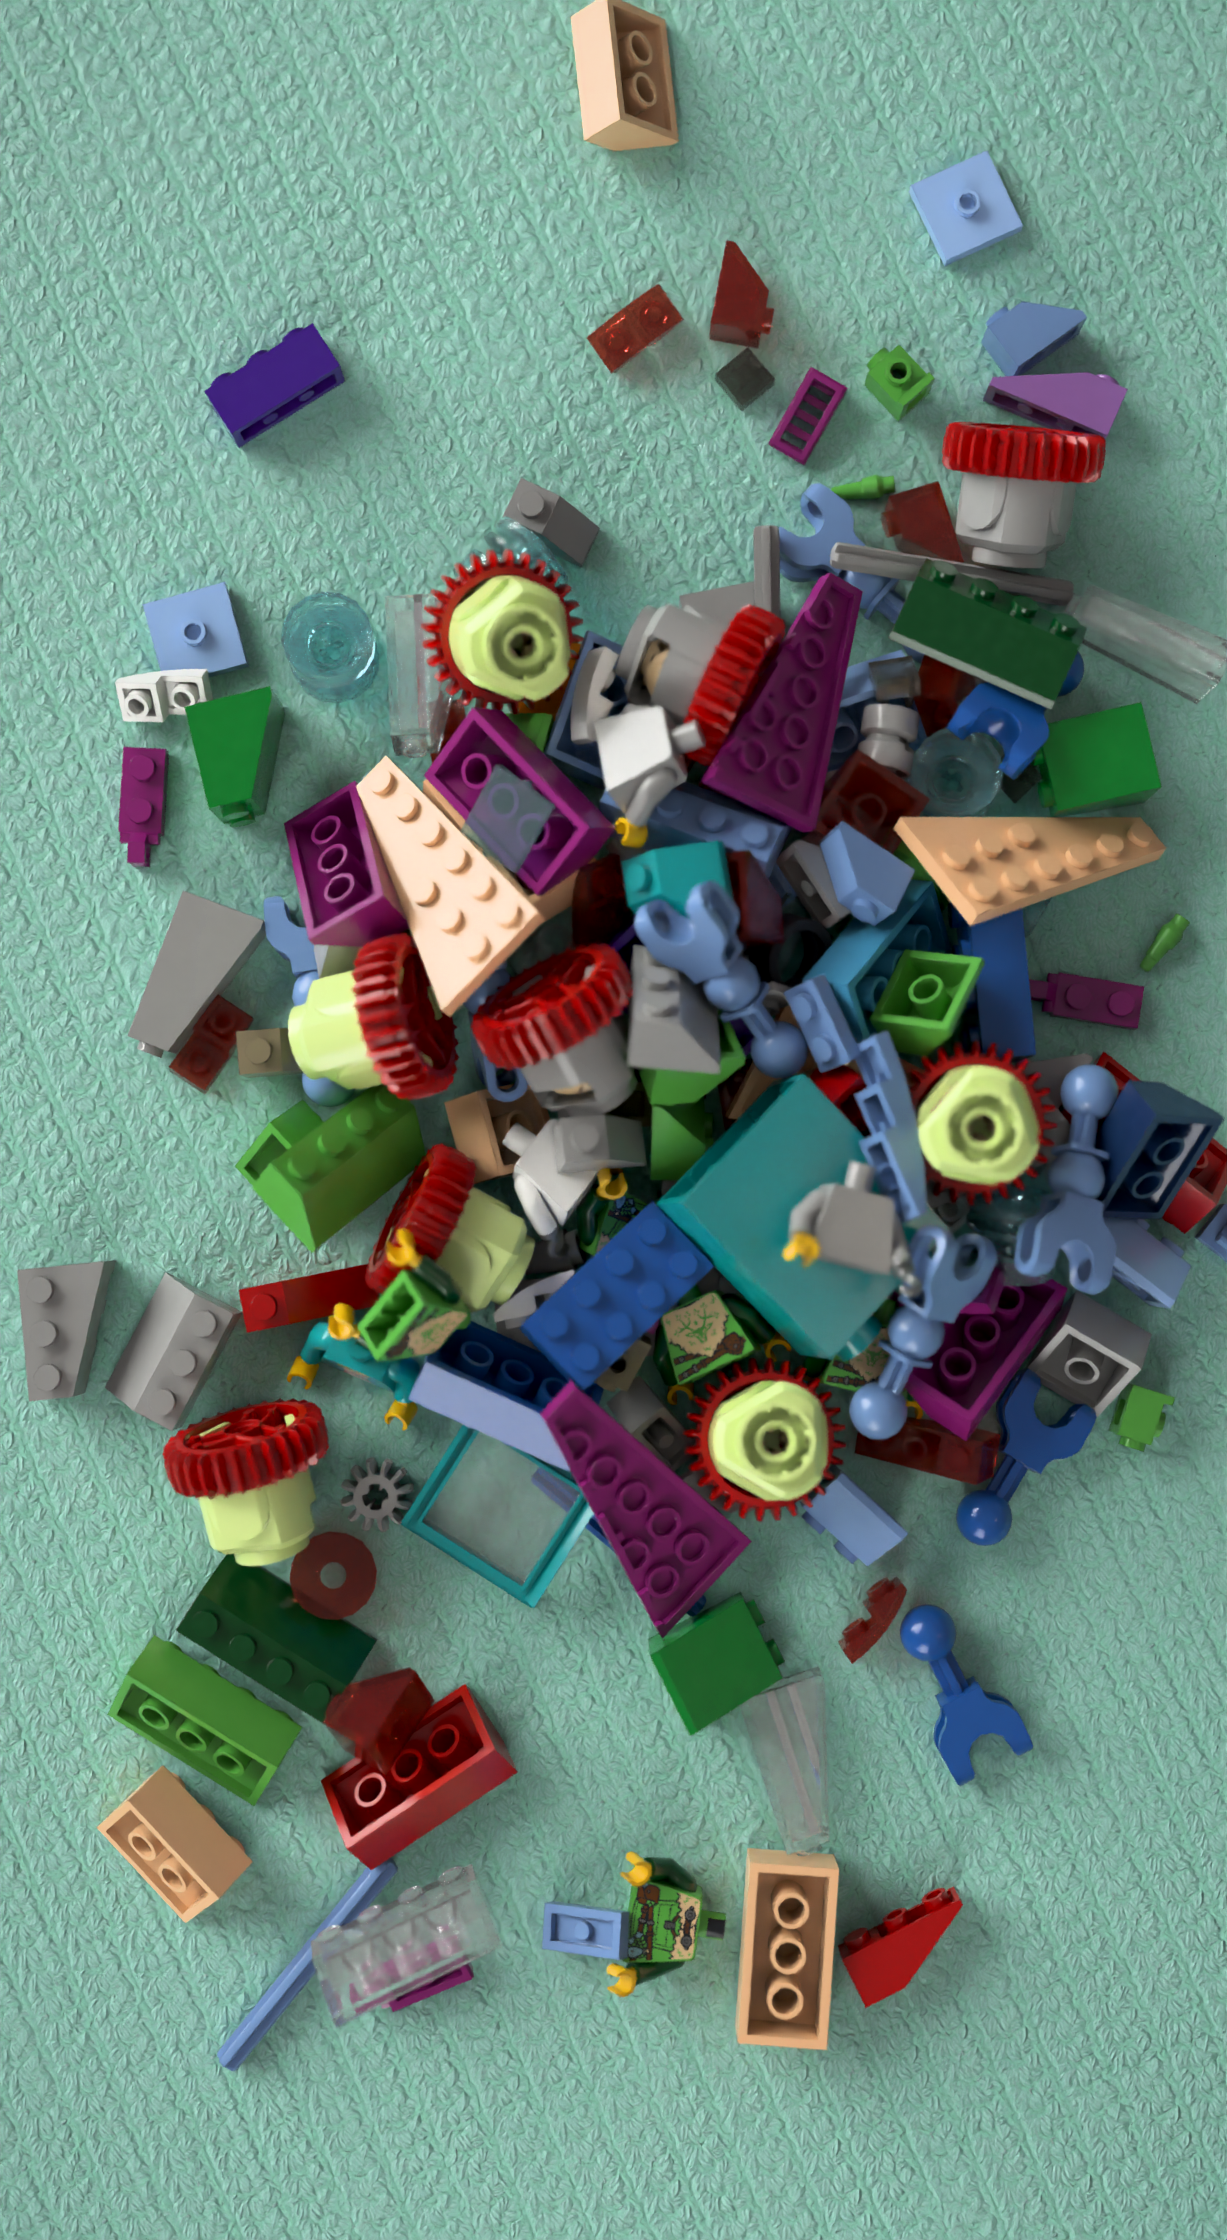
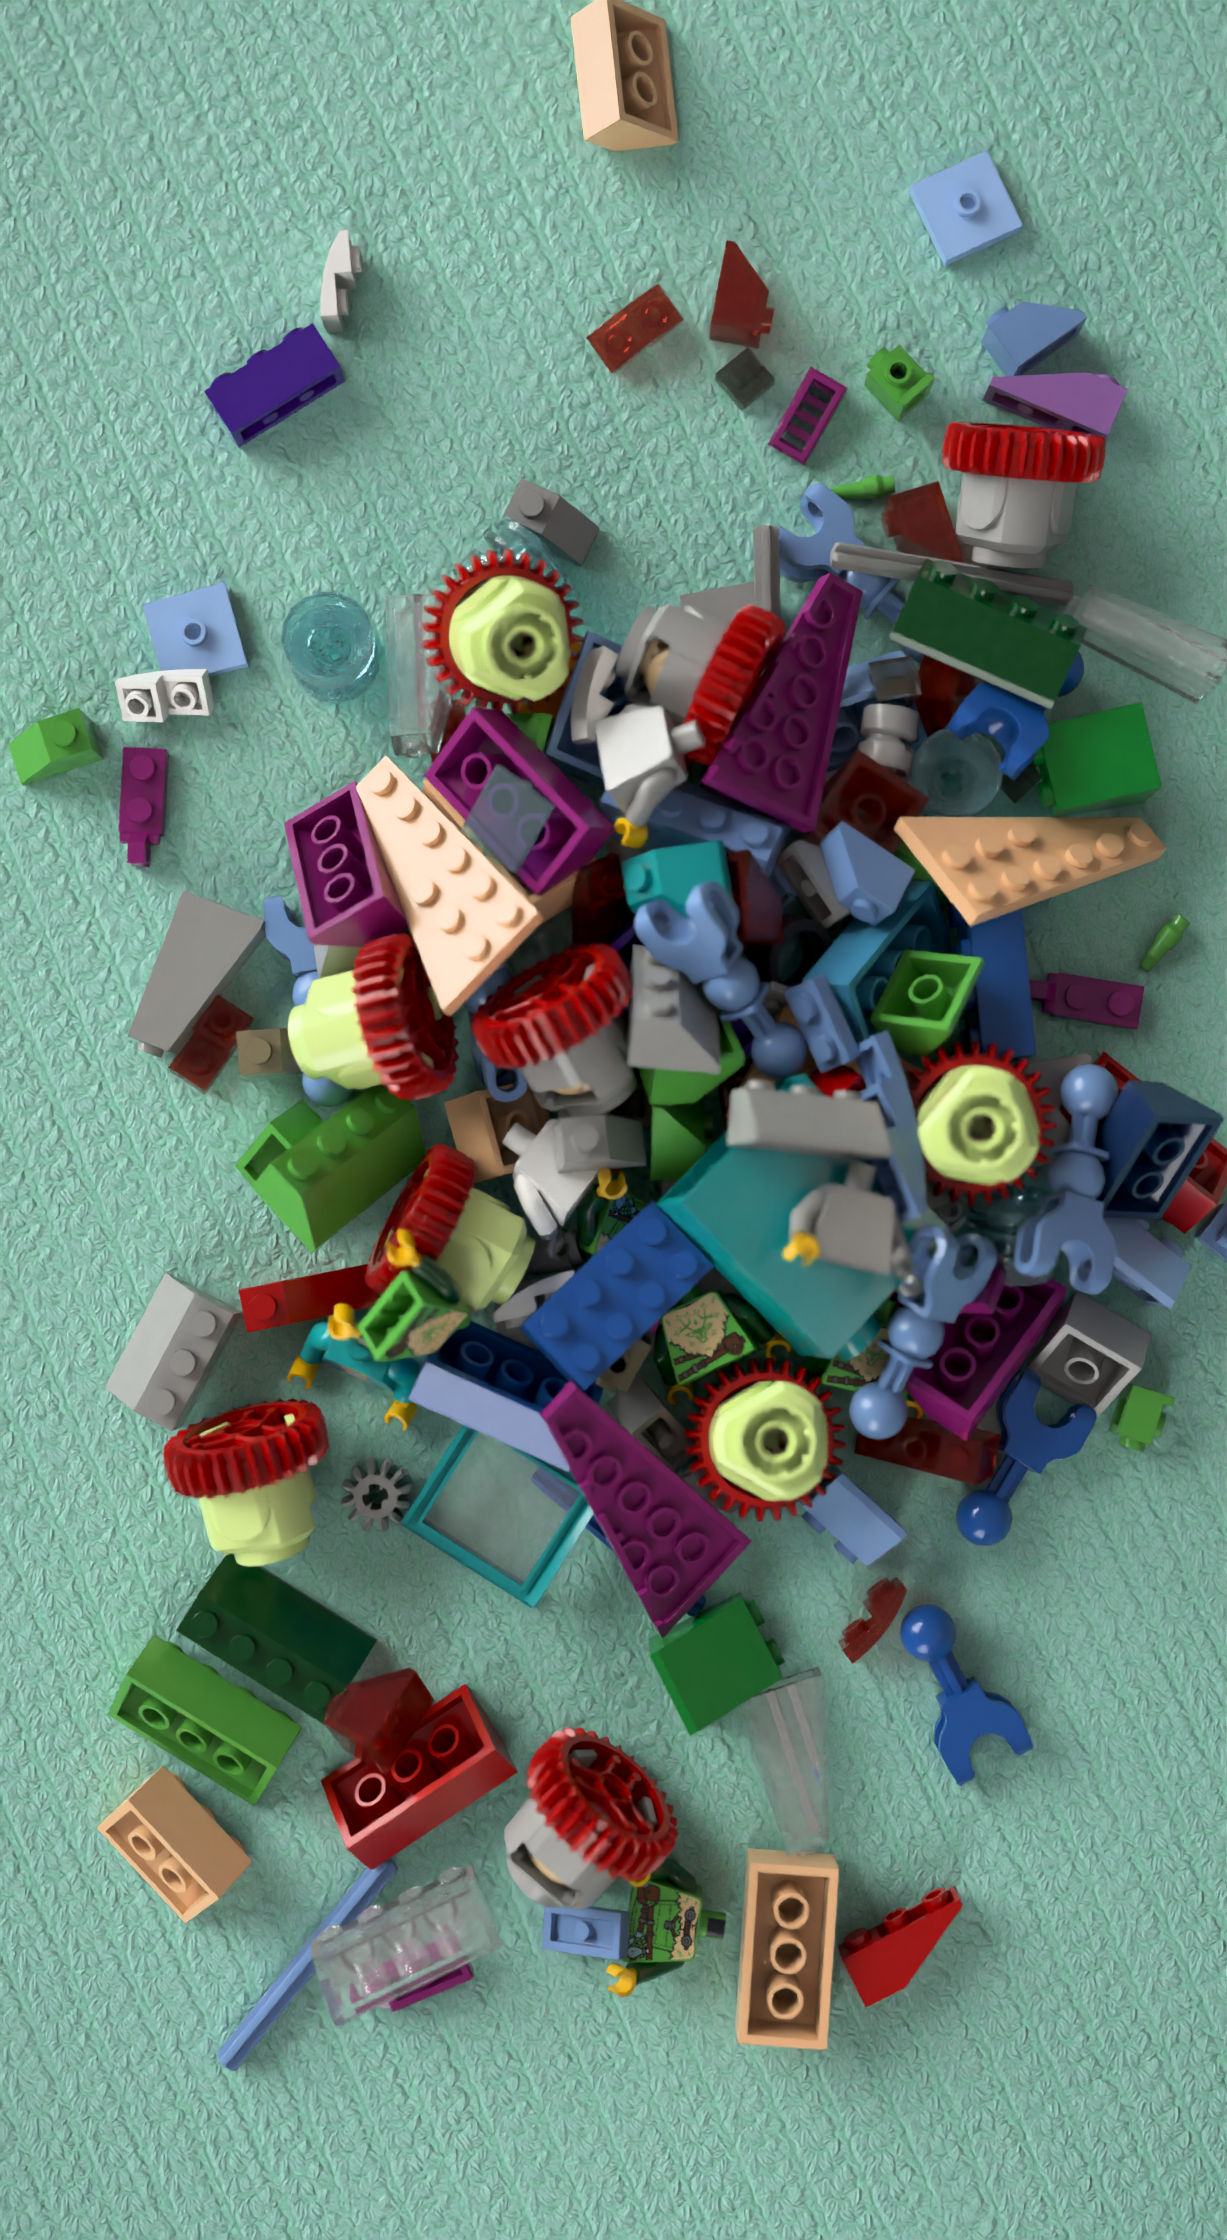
(55, 746): none -> bright green slope
(61, 1325): light grey wedge -> none
(237, 751): green slope -> none
(339, 277): none -> white slope
(341, 1601): clear red tile -> none
(586, 1822): none -> red piece
(806, 1122): none -> light grey slope

